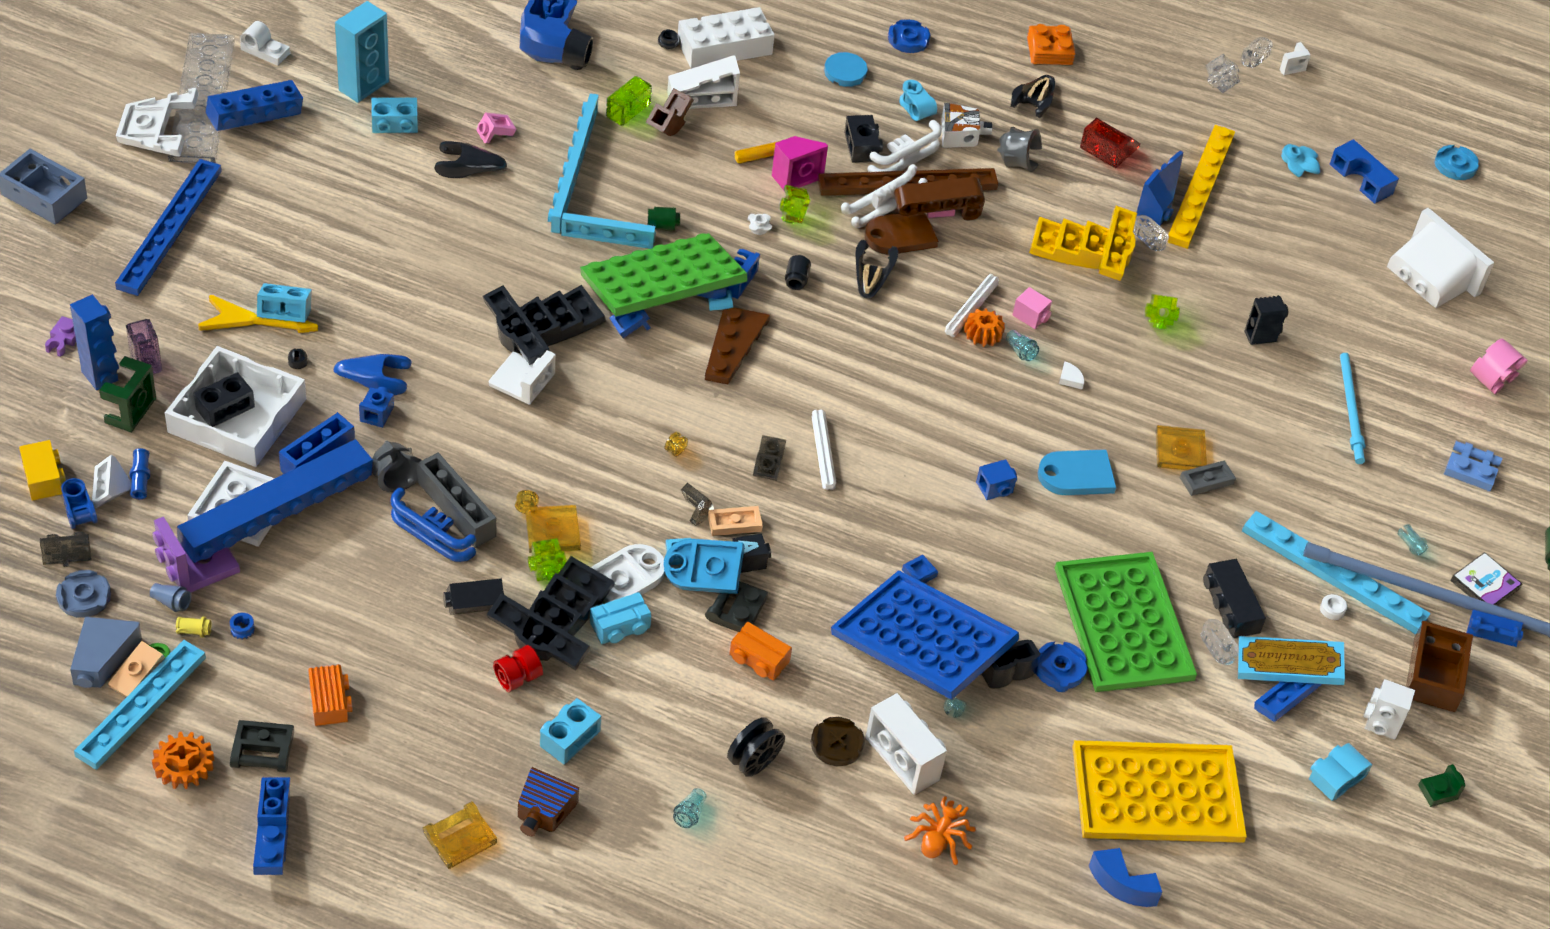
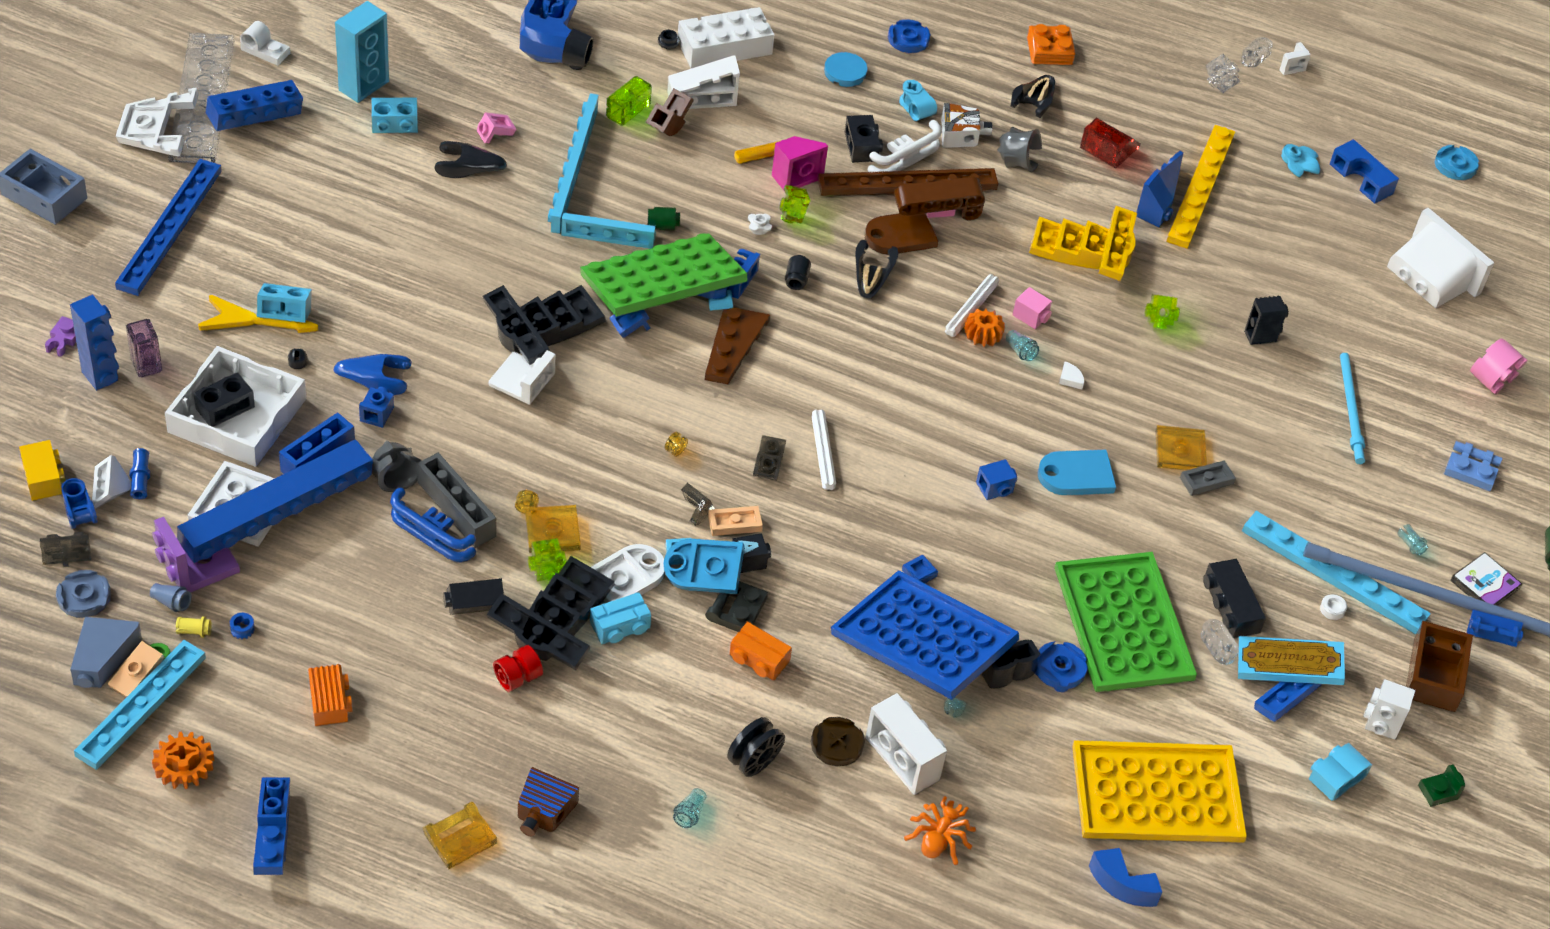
(134, 398): dark green panel -> none
(264, 738): pearl dark grey plate -> none
(573, 734): medium azure brick -> none
(882, 199): white piece -> none
(1150, 233): clear beam -> none

